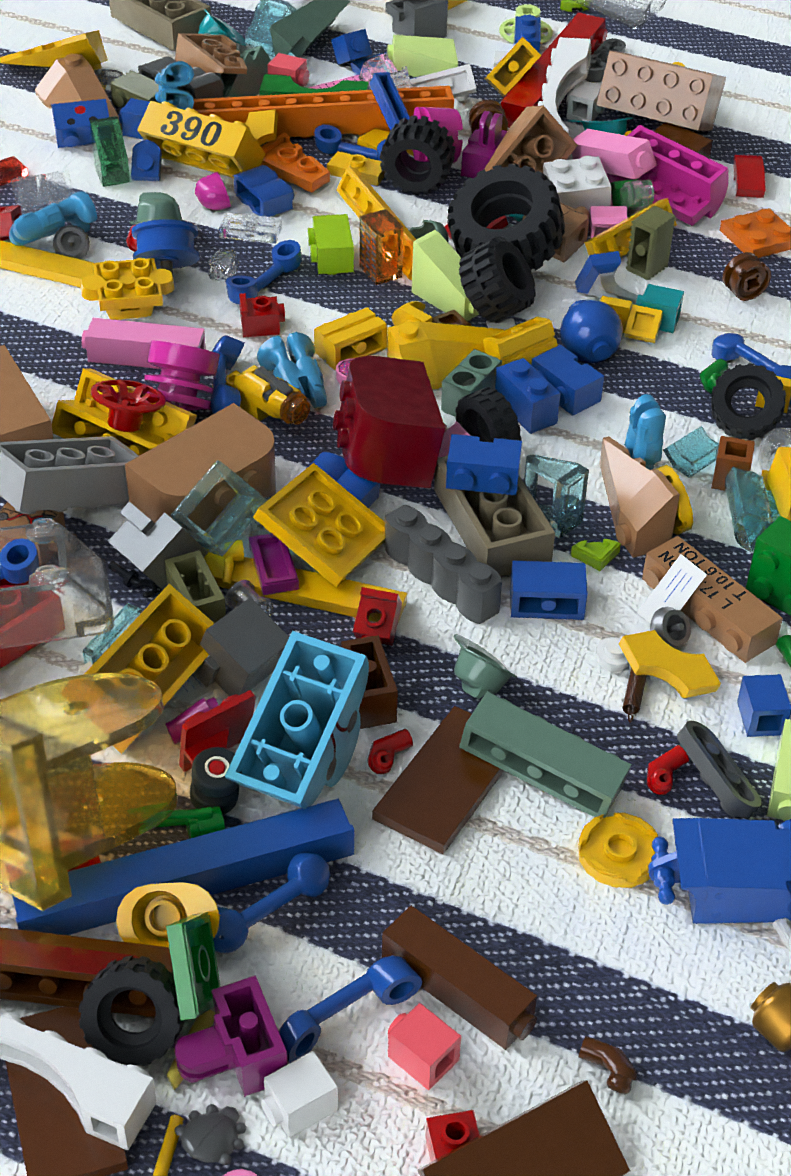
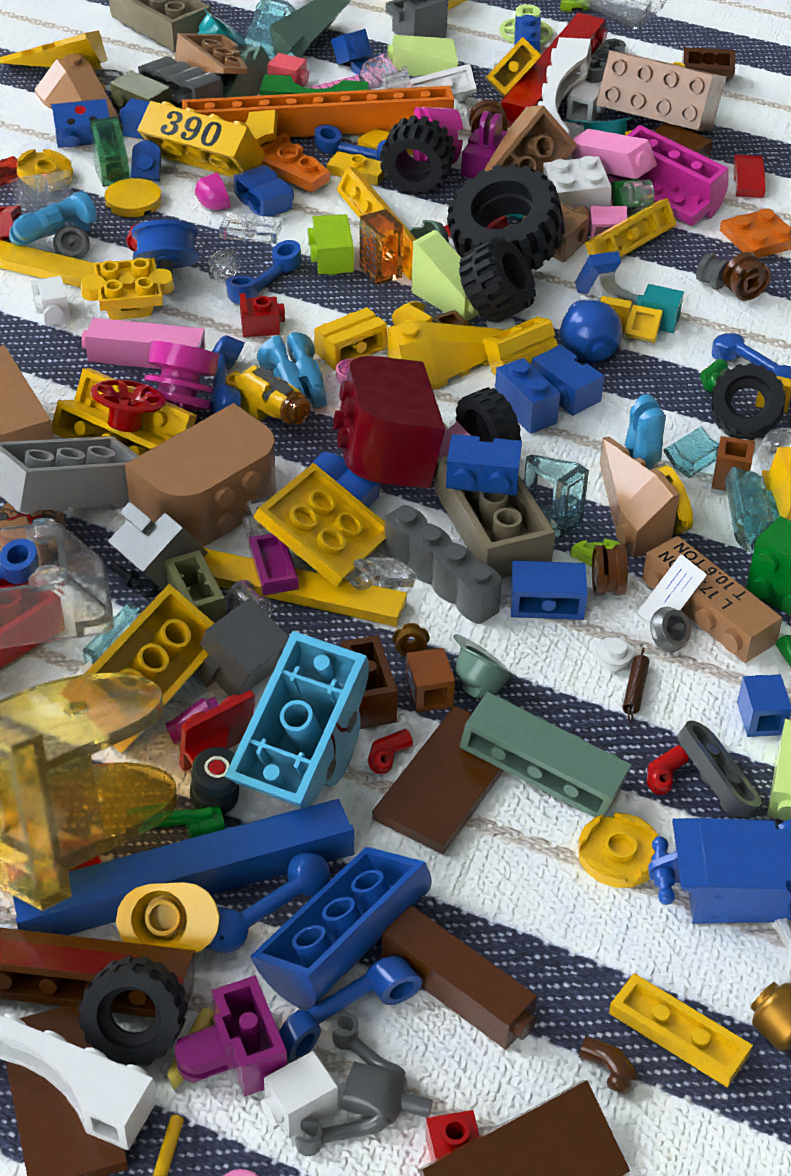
(42, 162): none -> yellow tile
(50, 300): none -> white brick
(133, 197): none -> yellow tile
(157, 207): sand green piece -> none
(169, 80): dark azure piece -> none
(193, 964): green tile -> none
(212, 1135): dark grey piece -> none
(230, 521): clear light blue tile -> none
(234, 554): yellow hand -> none
(340, 925): none -> blue brick
(370, 1091): none -> dark grey piece
(378, 602): red brick -> none
(387, 573): none -> clear plate
(388, 98): blue piece -> none
(404, 646): none -> pearl gold plate
(423, 1045): coral brick -> none
(430, 680): none -> dark orange brick
(475, 365): sand green piece -> none
(609, 570): none -> reddish brown wheel
(650, 242): olive brick -> none
(654, 657): yellow tile -> none
(680, 1029): none -> yellow plate
(710, 60): none -> reddish brown brick
(711, 270): none -> dark grey wheel

